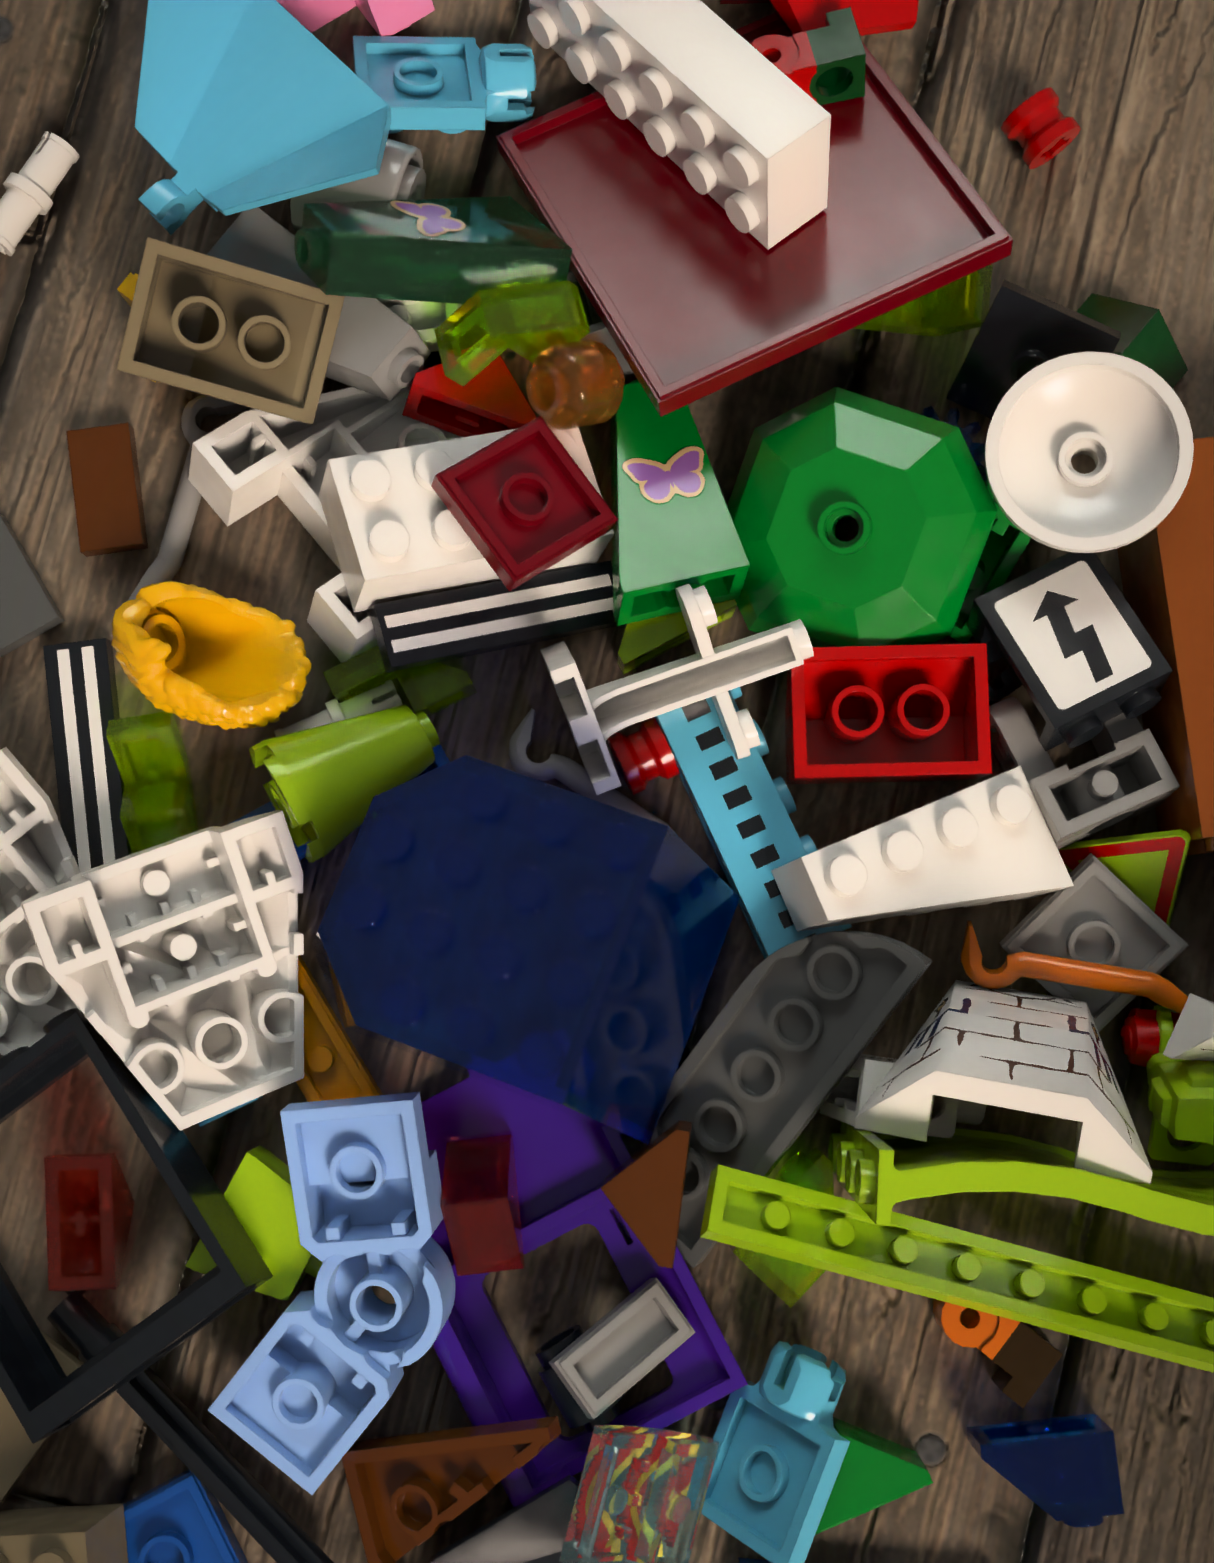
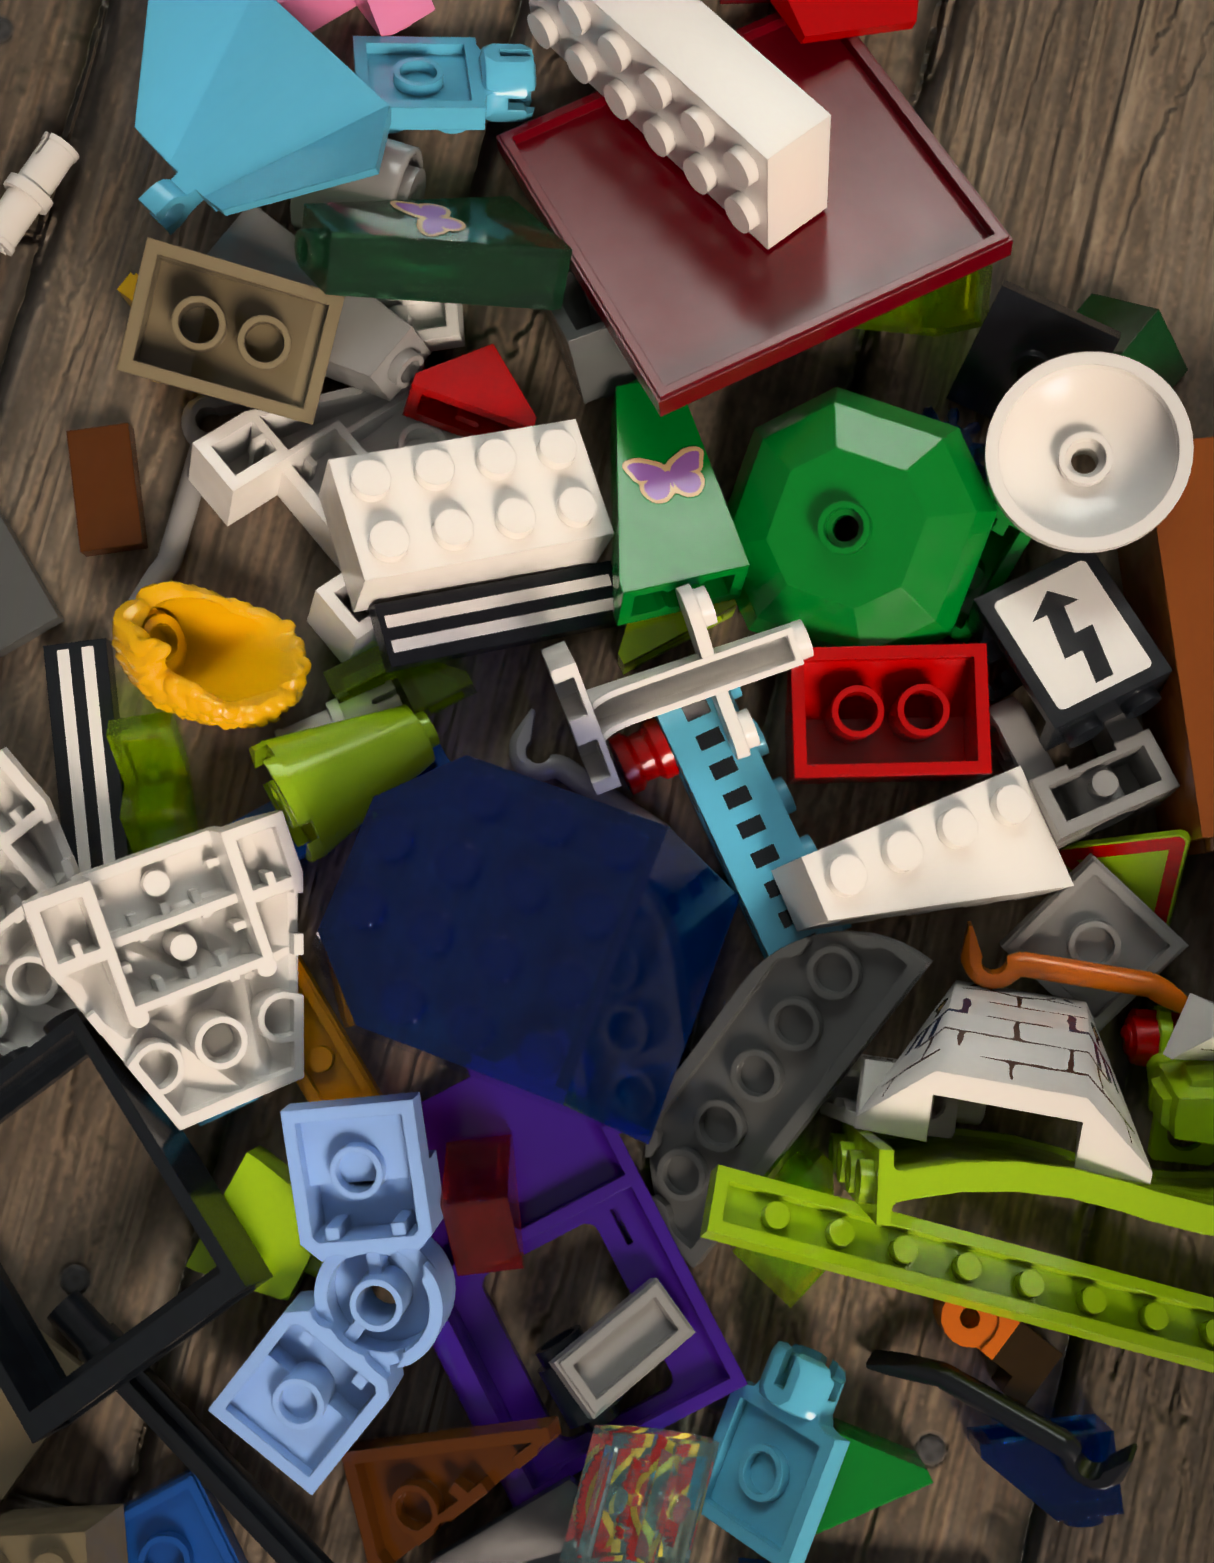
(86, 1221): clear red slope -> none
(509, 317): clear neon green slope -> none
(524, 503): dark red tile -> none
(575, 384): clear orange head -> none
(650, 1191): reddish brown slope -> none
(821, 61): dark green leg -> none
(1008, 1413): none -> black piece
(1040, 128): red wheel -> none

